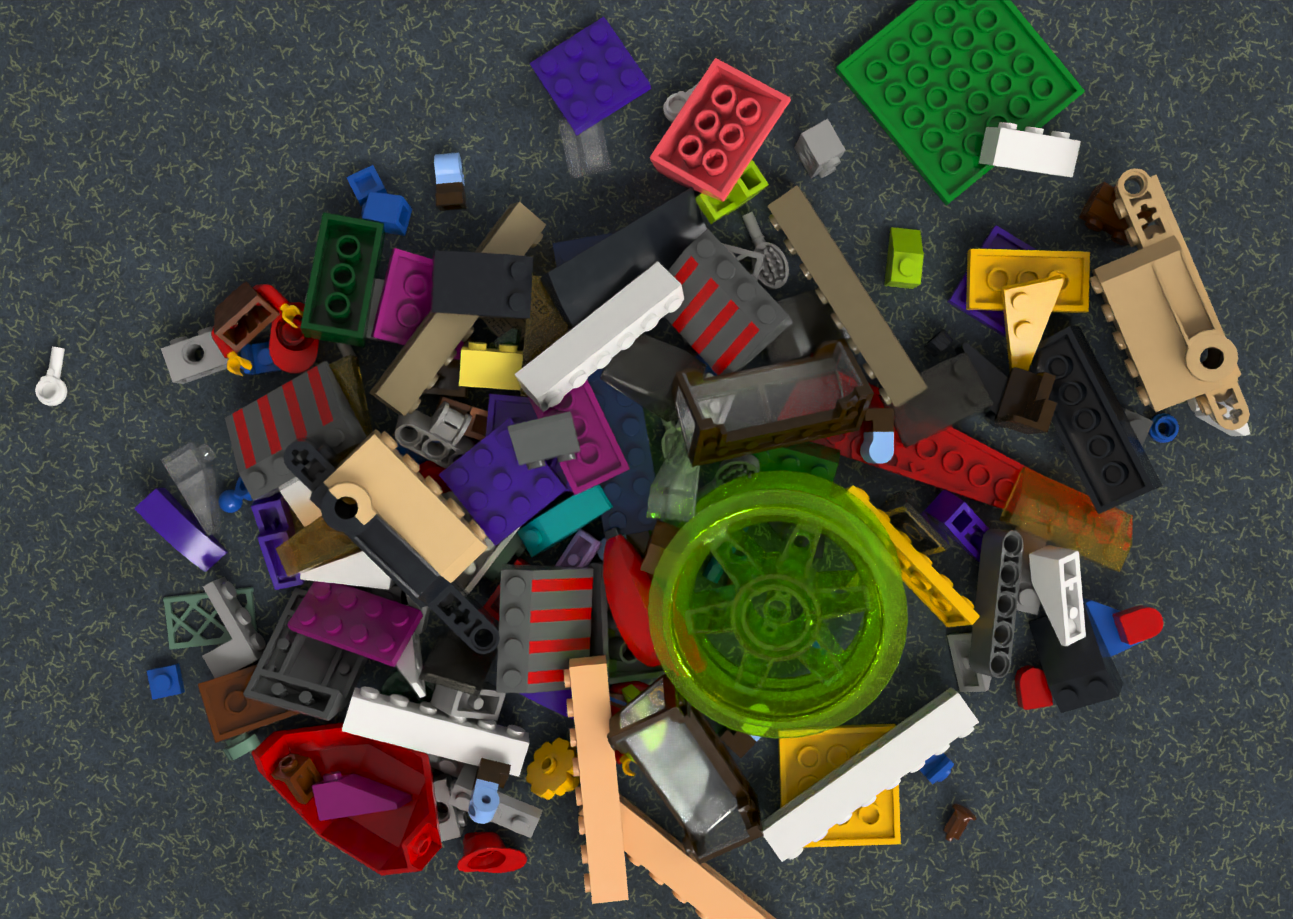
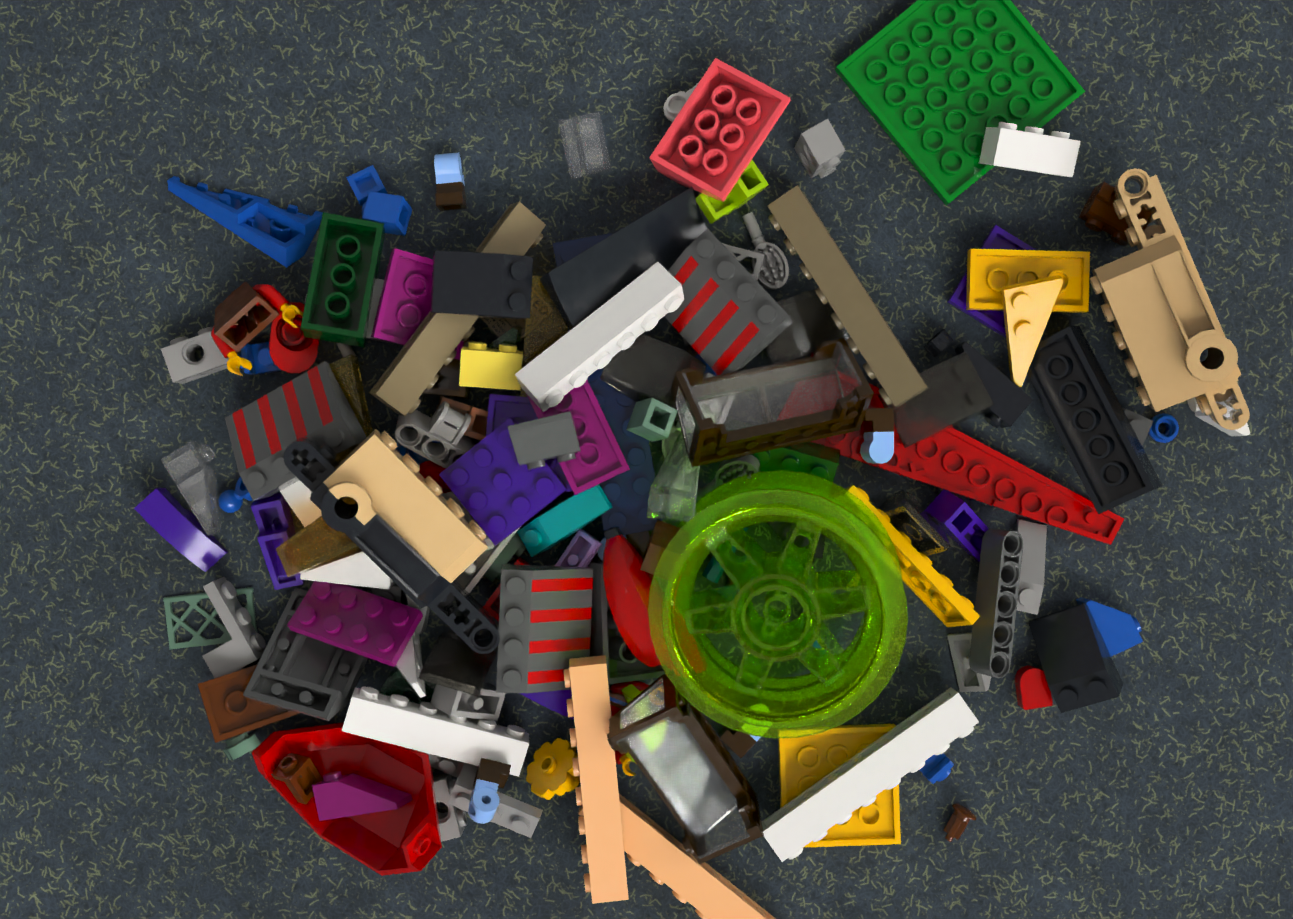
(51, 388): white plate -> none
(165, 681): blue plate -> none
(270, 229): none -> blue wedge
(488, 854): red piece -> none
(590, 76): dark purple plate -> none
(652, 419): none -> sand green brick
(904, 258): lime slope -> none
(1026, 402): dark brown panel -> none
(1059, 588): white slope -> none
(1068, 520): clear yellow slope -> none
(1138, 624): red piece -> none

